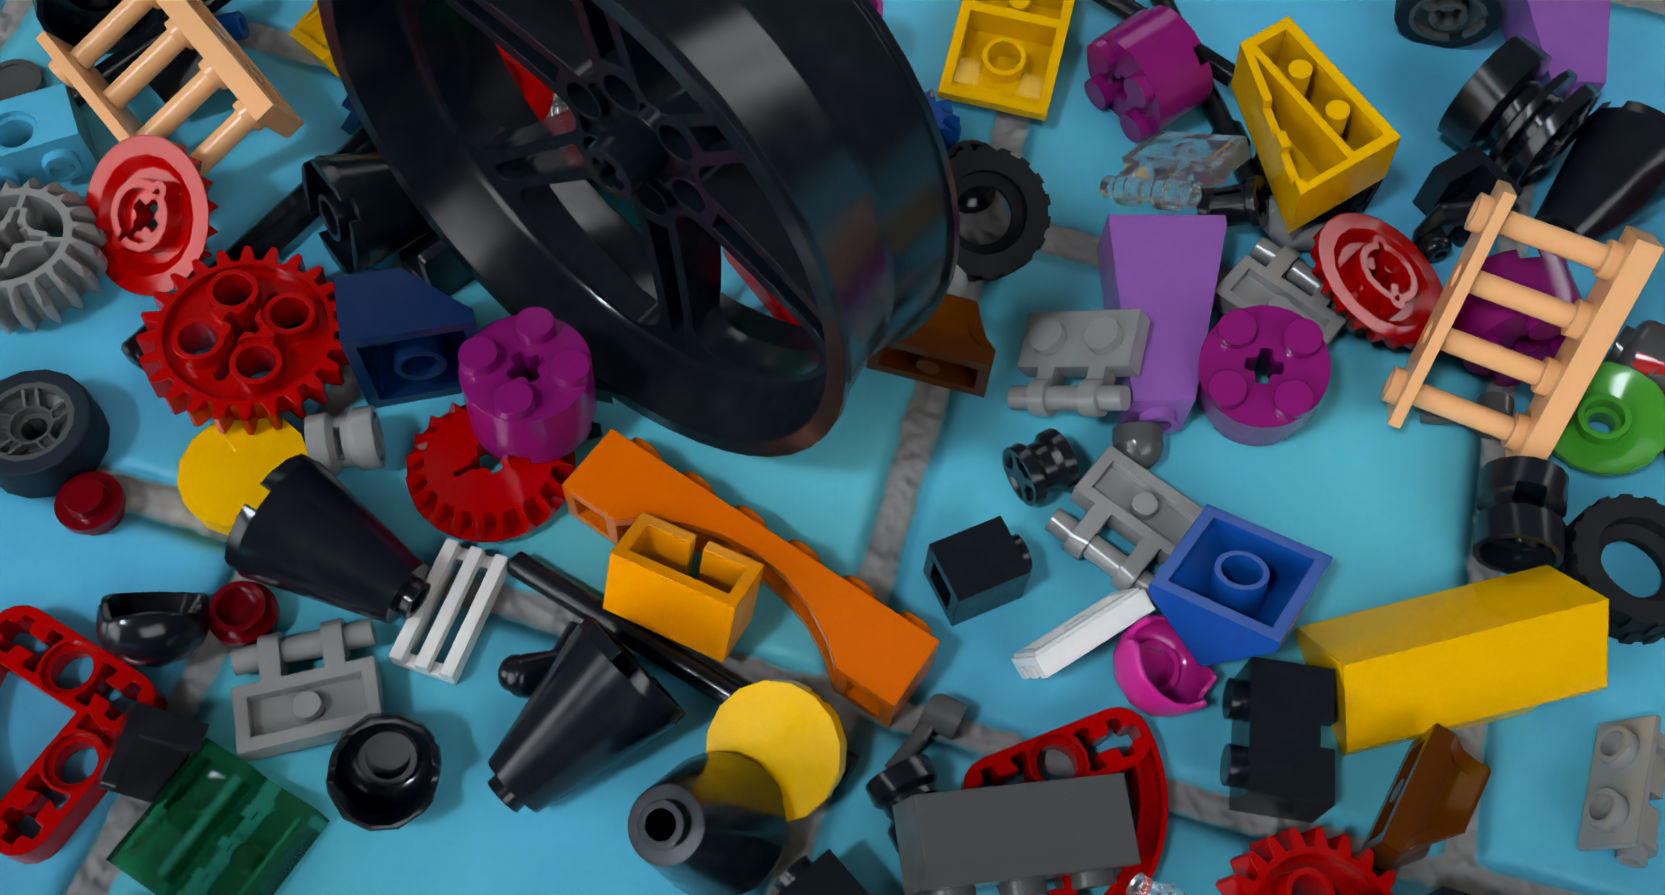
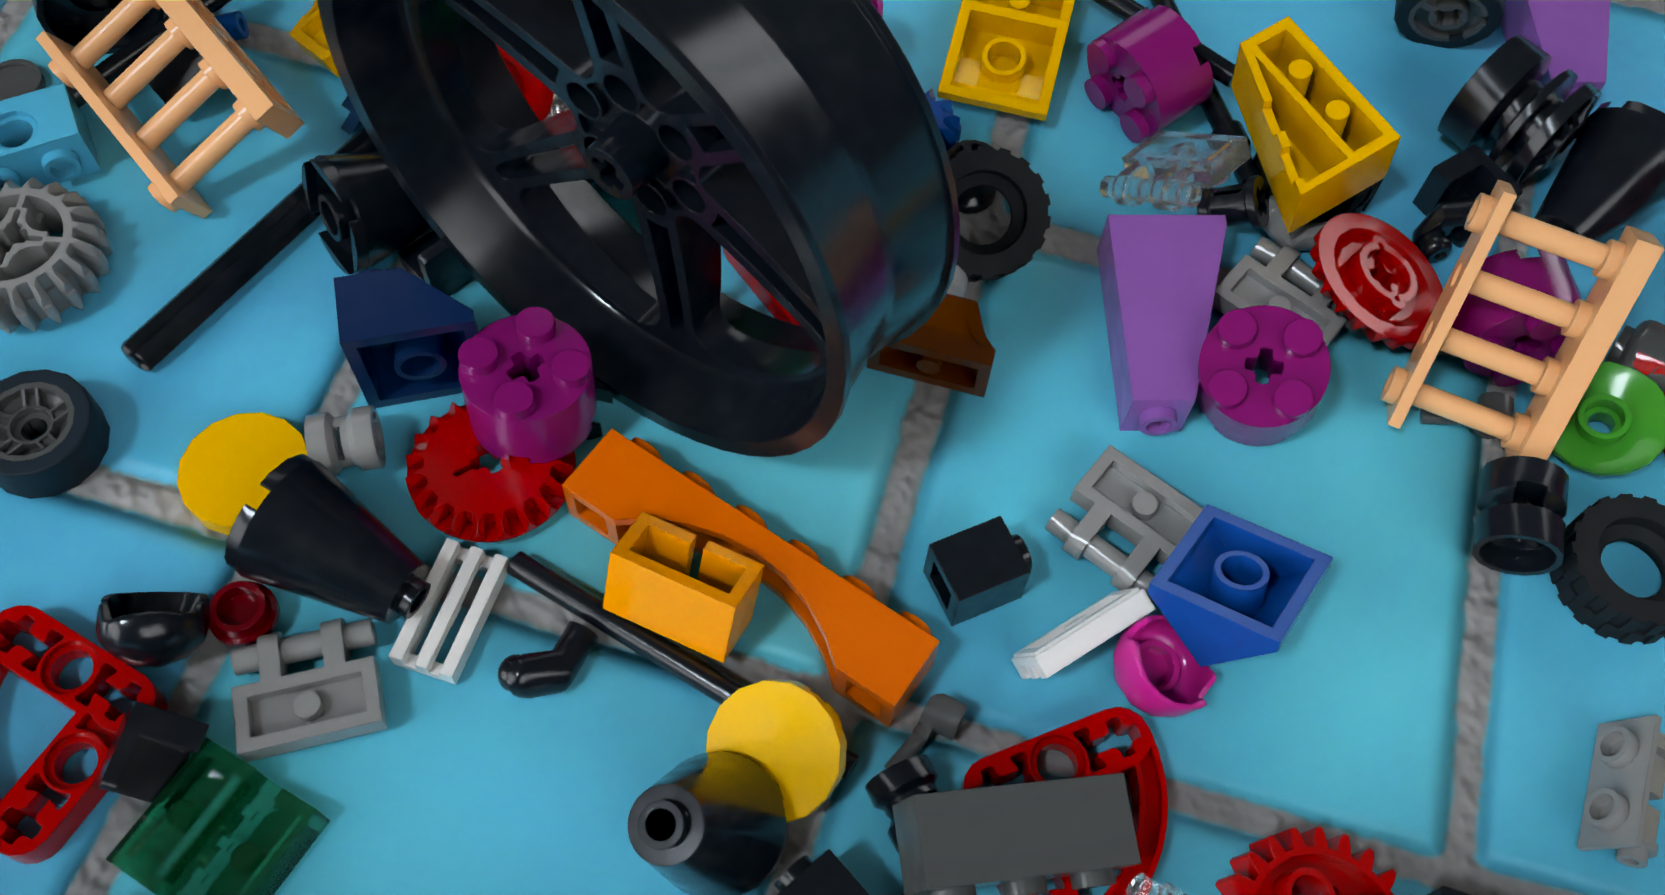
(90, 503): dark red plate -> none
(120, 194): red gear -> none
(243, 340): red gear -> none
(384, 771): black hair -> none
(580, 721): black cone -> none
(1041, 466): black wheel -> none
(1079, 345): light grey plate -> none
(1139, 441): dark grey hinge -> none
(1276, 740): black brick -> none
(1427, 799): reddish brown slope -> none
(1460, 656): yellow slope -> none

